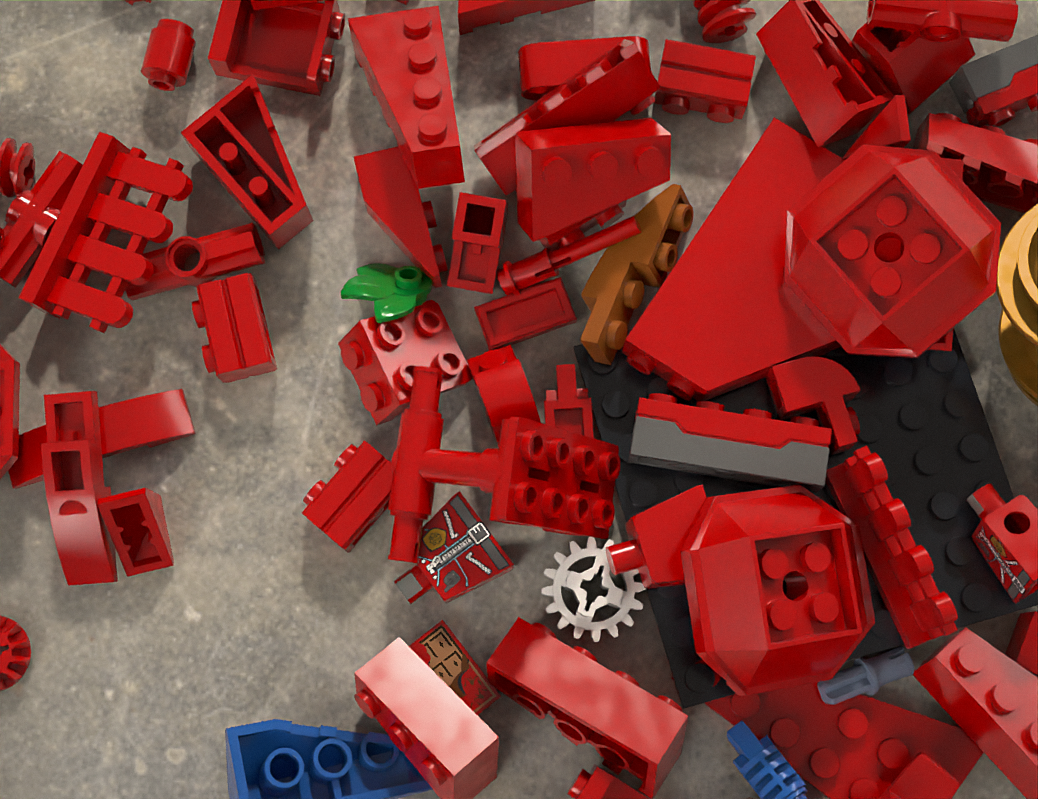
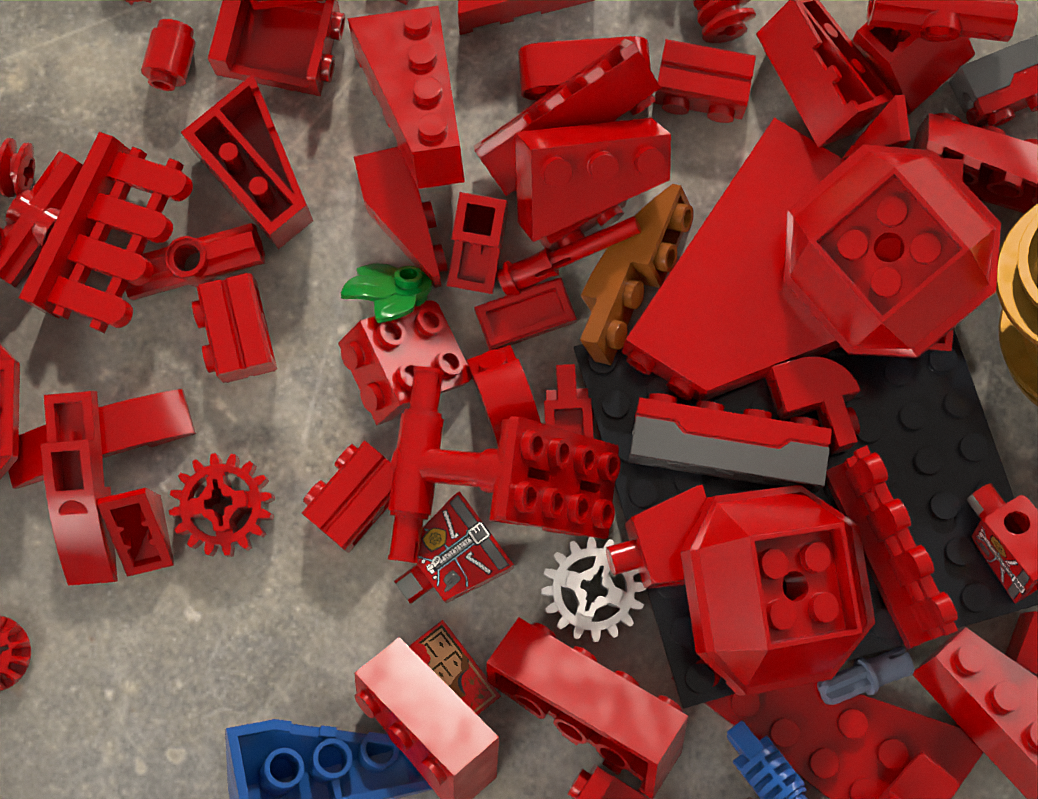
(202, 507): none -> red gear

